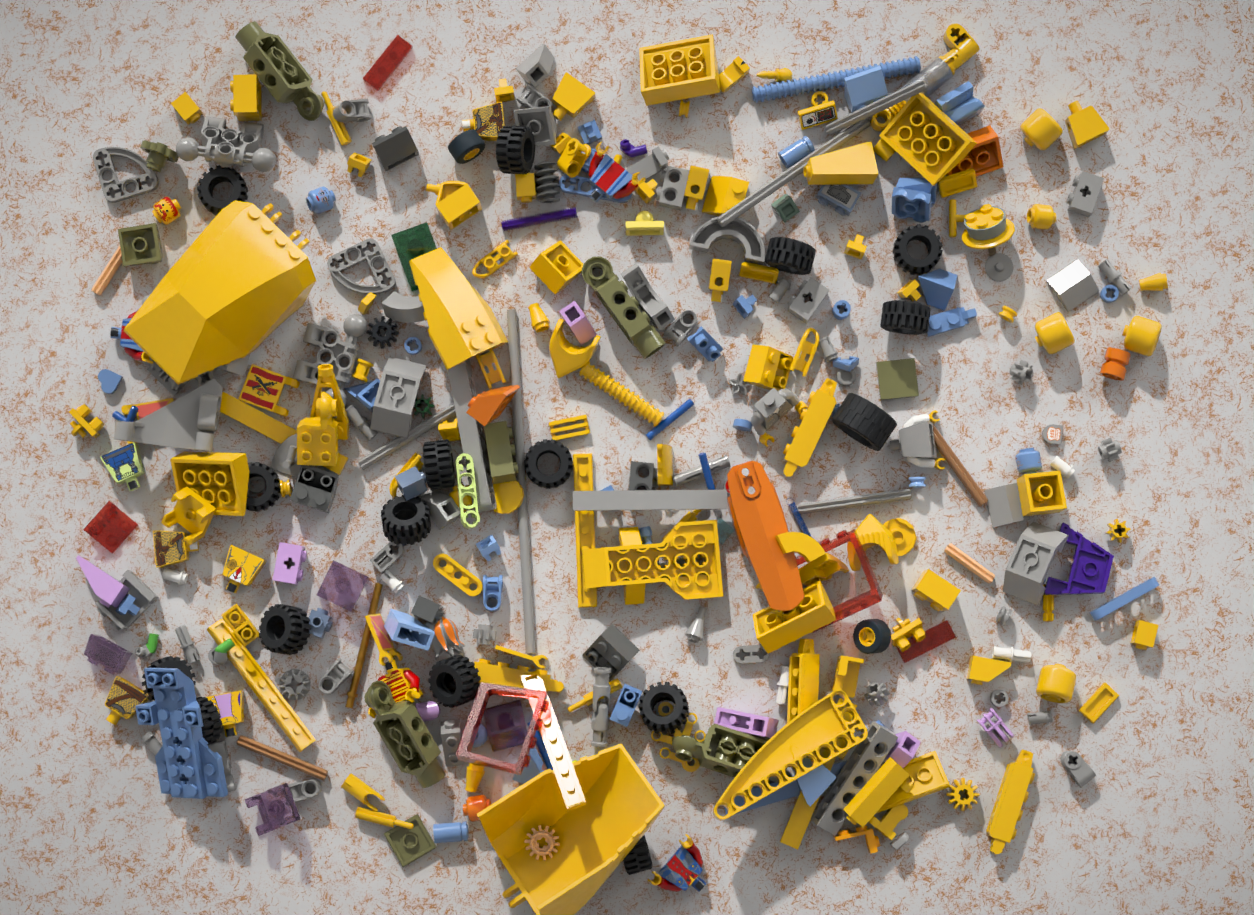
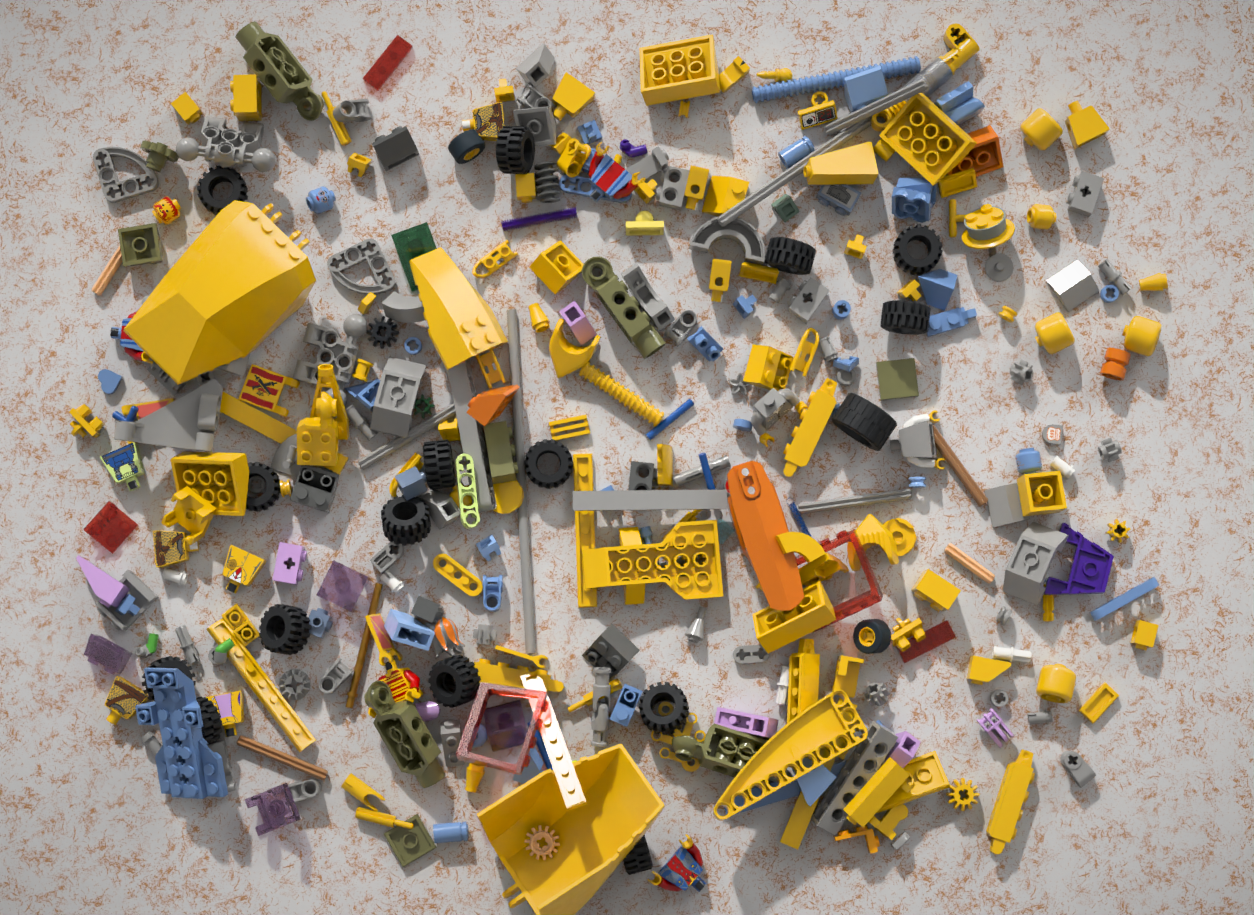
(455, 202): yellow piece -> none
(474, 805): orange head -> none

